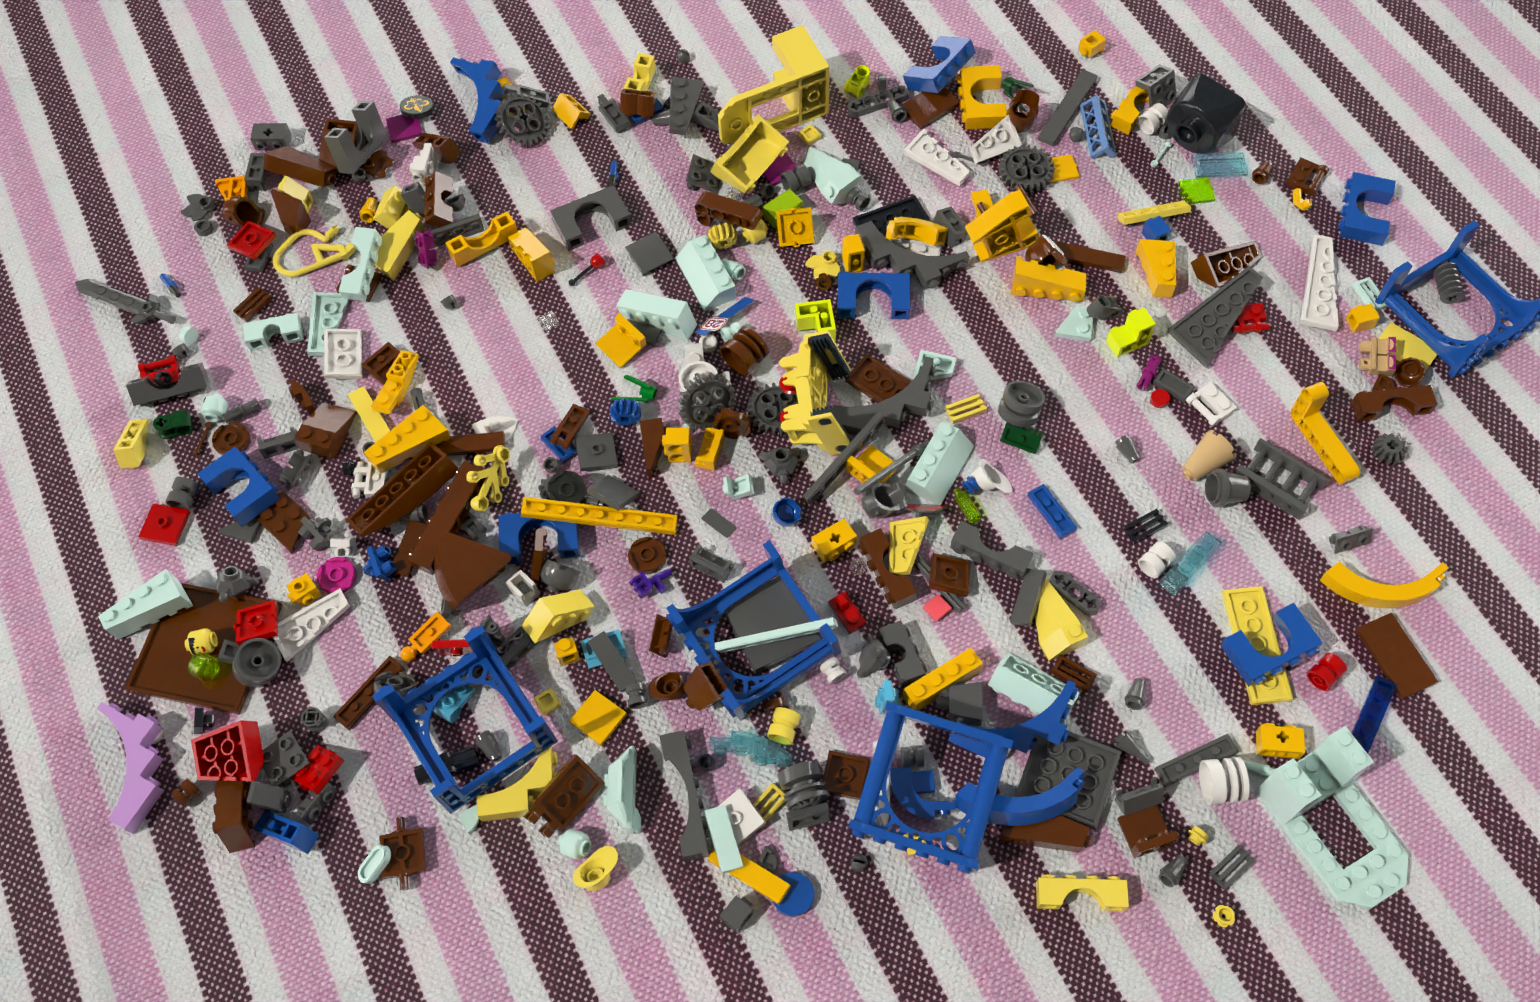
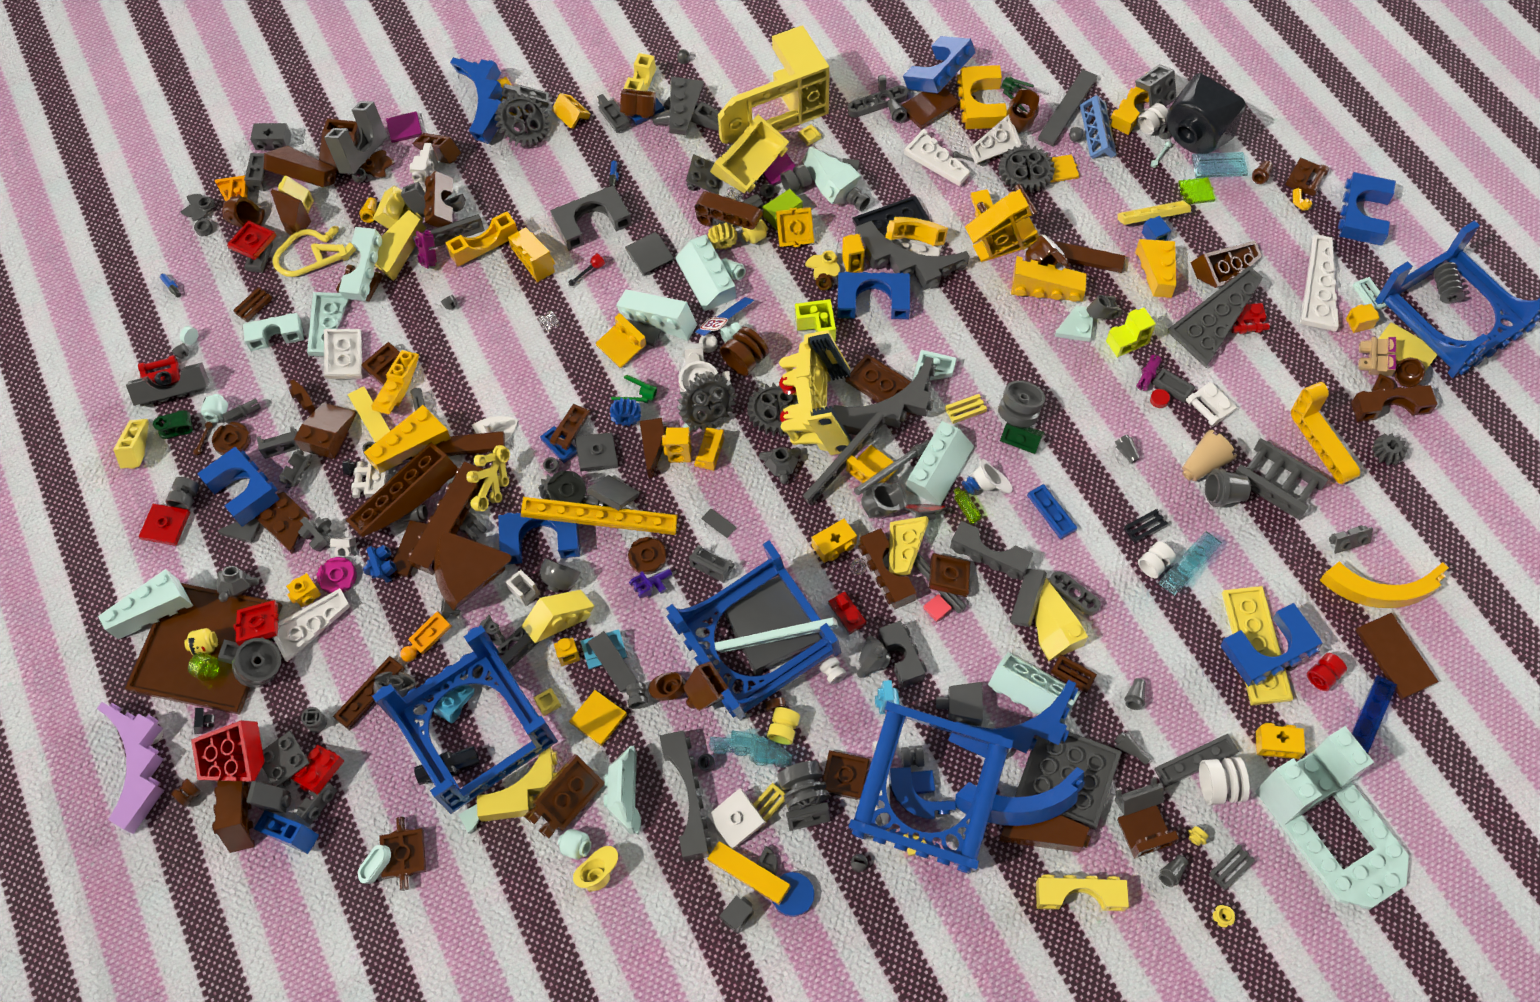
(141, 308): dark grey sword -> none
(416, 106): pearl dark grey tile -> none
(451, 647): red plate -> none
(488, 745): dark grey cone -> none
(539, 553): reddish brown plate -> none
(661, 636): reddish brown hinge -> none
(723, 839): light aqua tile -> none
(738, 487): light aqua bracket -> none
(739, 423): reddish brown plate -> none
(786, 512): blue hair -> none
(858, 81): neon yellow piece -> none
(929, 686): yellow arch -> none
(956, 228): dark grey hinge -> none
(1089, 46): yellow brick -> none
(1262, 769): light aqua animal -> none

